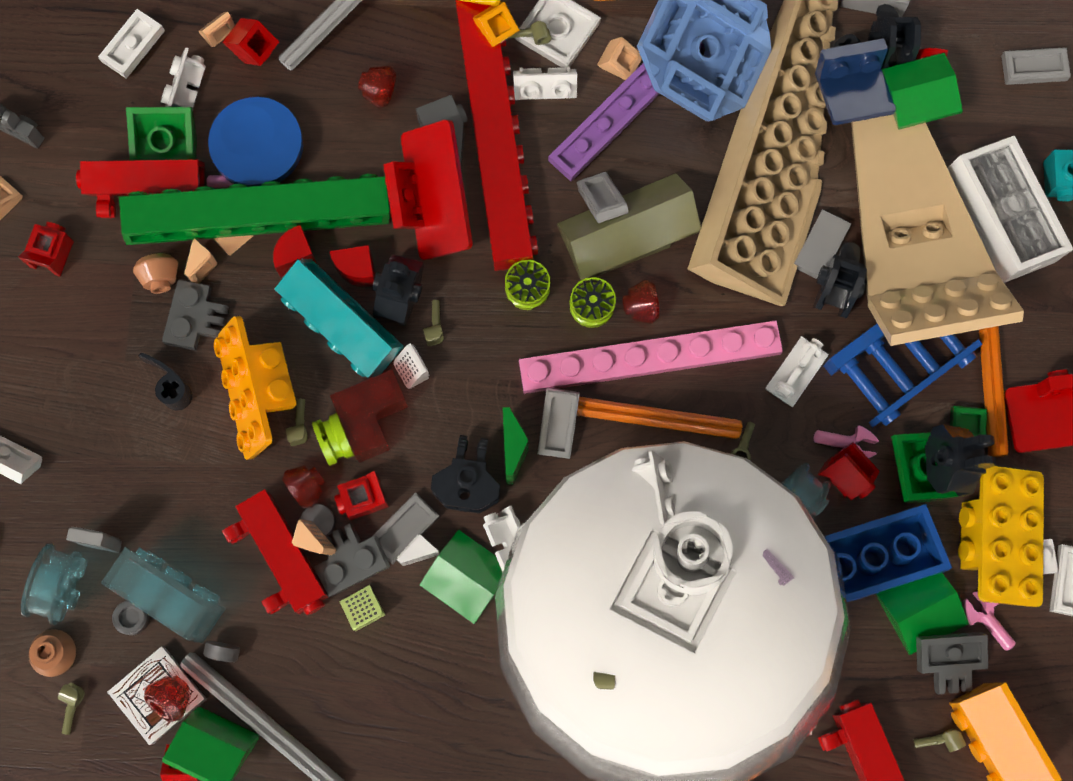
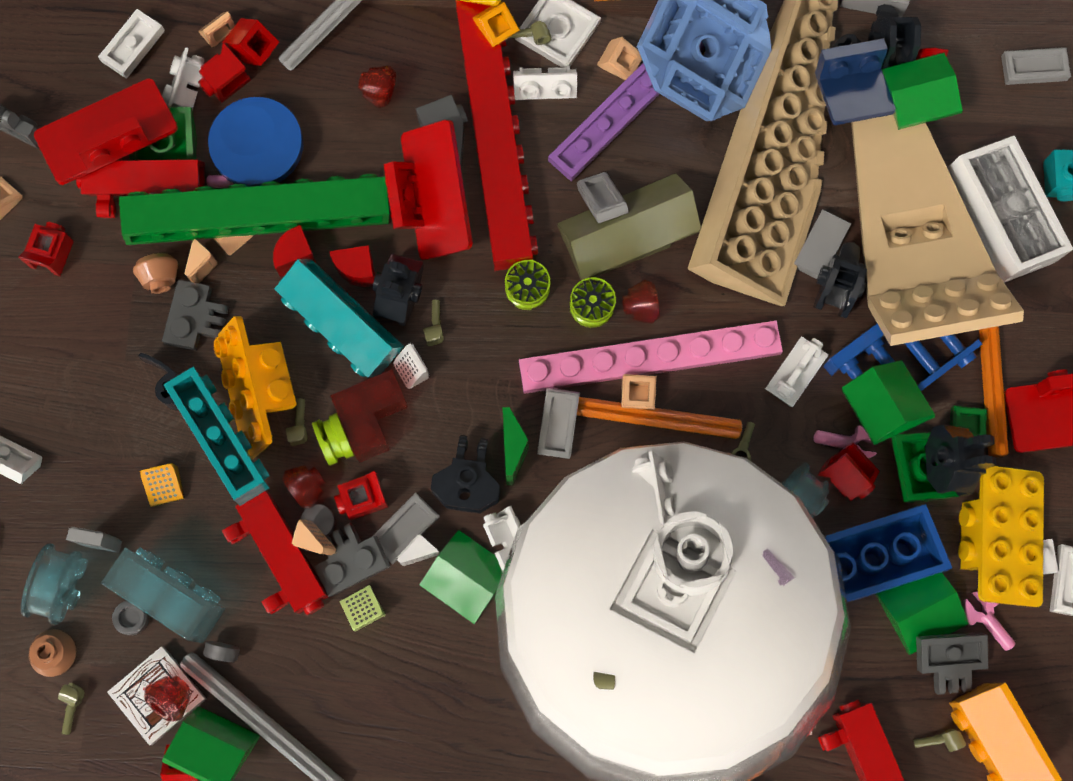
(105, 131): none -> red bracket
(162, 484): none -> light orange slope
(216, 436): none -> teal brick
(223, 75): none -> red window
(638, 391): none -> light nougat slope
(887, 401): none -> green slope

